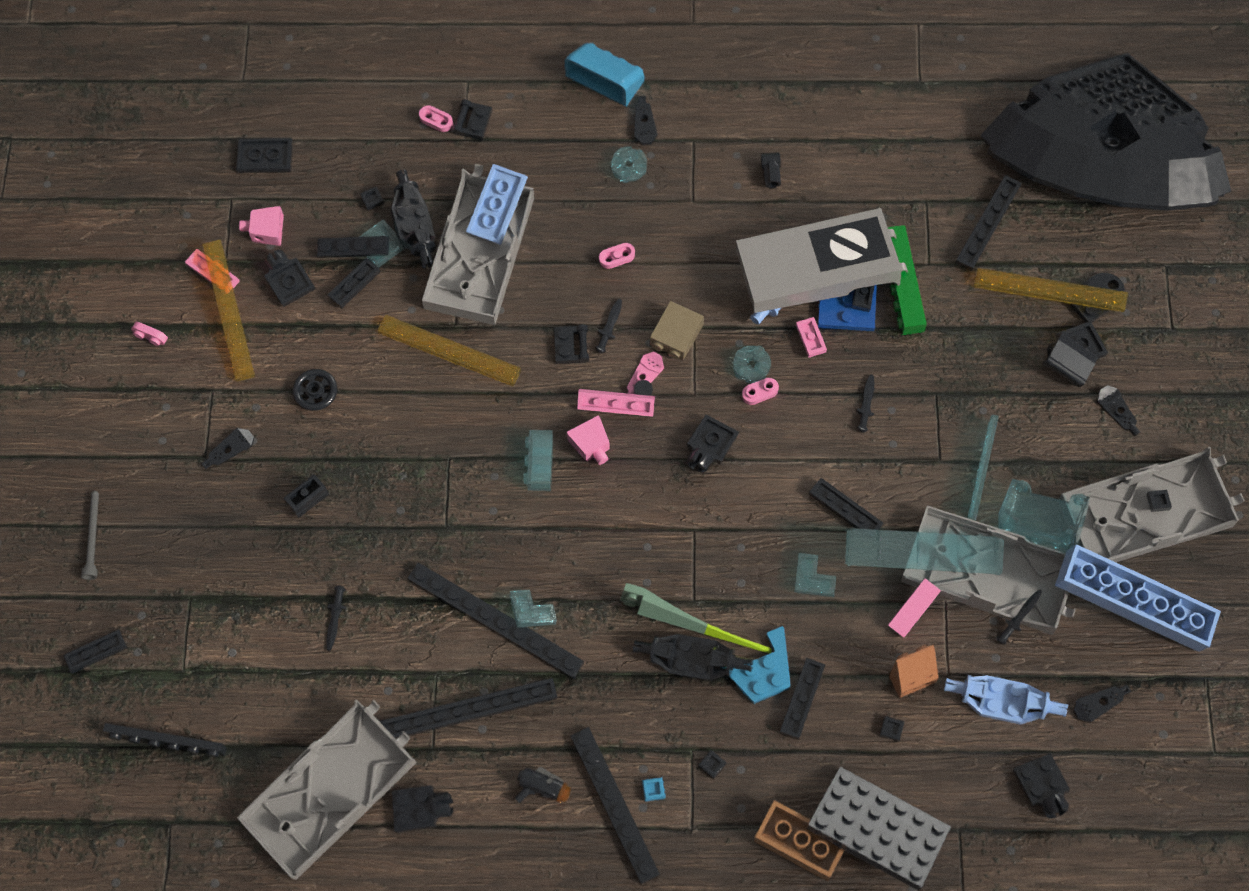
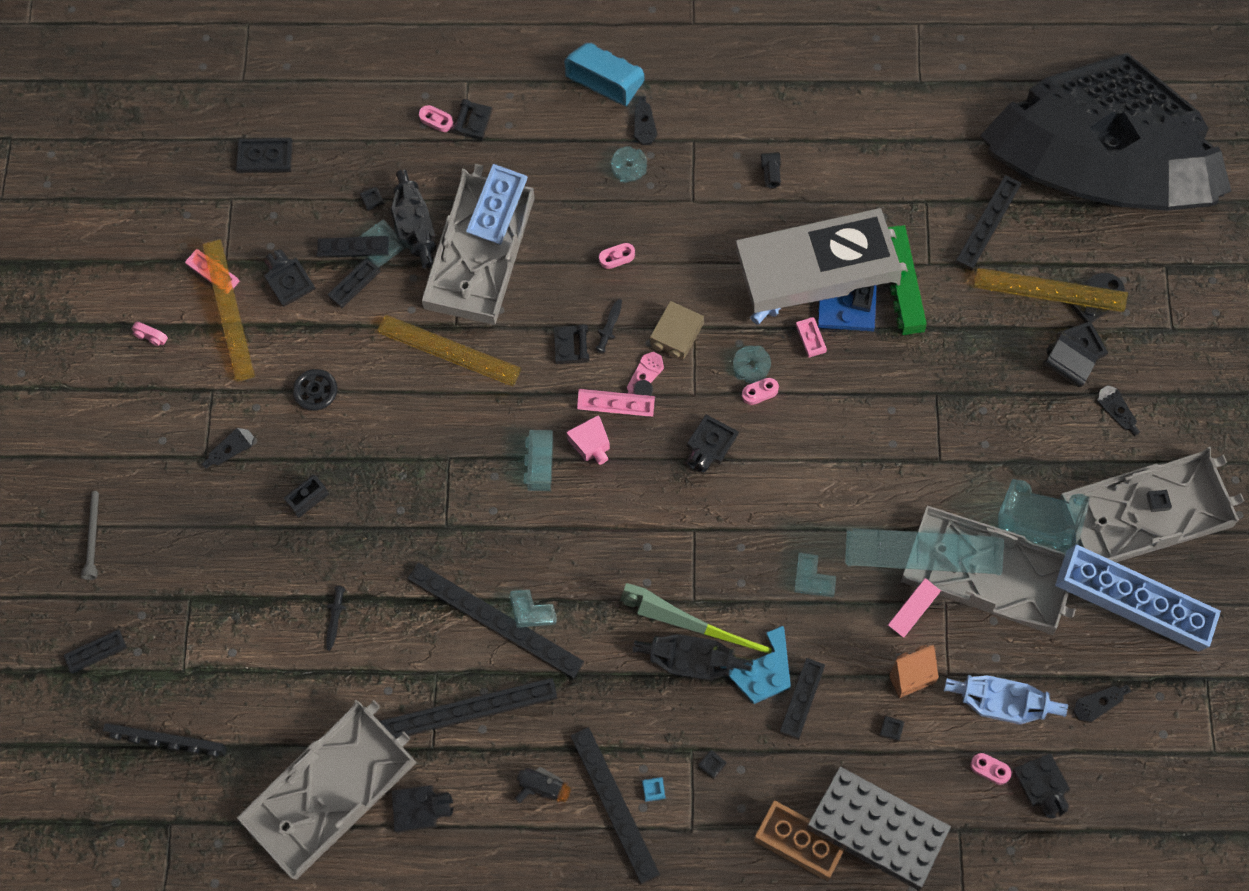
(264, 225): bright pink torso -> none
(844, 506): black plate -> none
(865, 410): black sword -> none
(982, 469): clear light blue tile -> none
(990, 770): none -> bright pink plate
(1015, 622): black sword -> none

